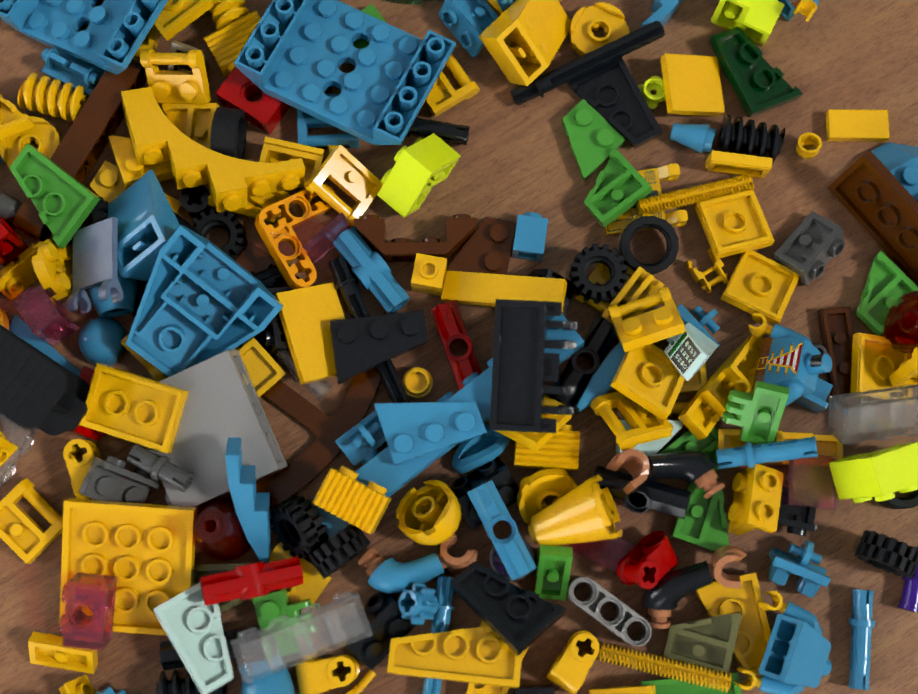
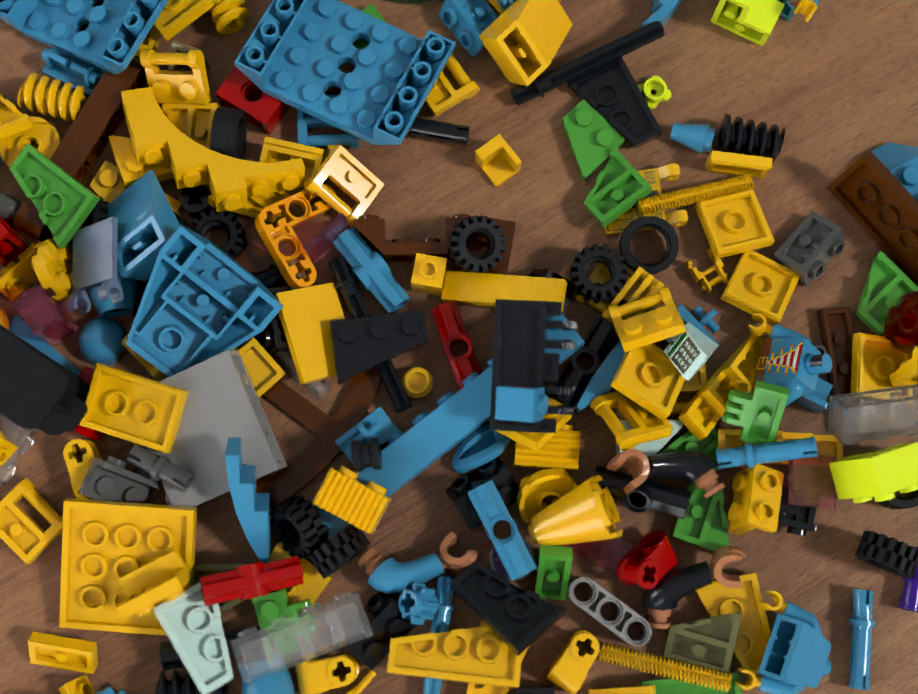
(99, 595): clear pink brick -> none
(153, 582): none -> yellow bracket
(220, 531): clear red cone -> none
(229, 41): yellow brick -> none
(366, 454): none -> black wheel
(416, 172): neon yellow brick -> none
(427, 426): dark azure wing -> none
(429, 513): yellow cylinder -> none
(495, 244): none -> black tyre
(497, 160): none -> yellow panel
(520, 403): none -> dark azure brick
(530, 237): dark azure brick -> none
(593, 17): yellow plate -> none
(692, 85): yellow tile -> none
(751, 76): dark green wing -> none
(807, 142): yellow hinge -> none
(810, 574): dark azure hips -> none
(857, 125): yellow tile -> none

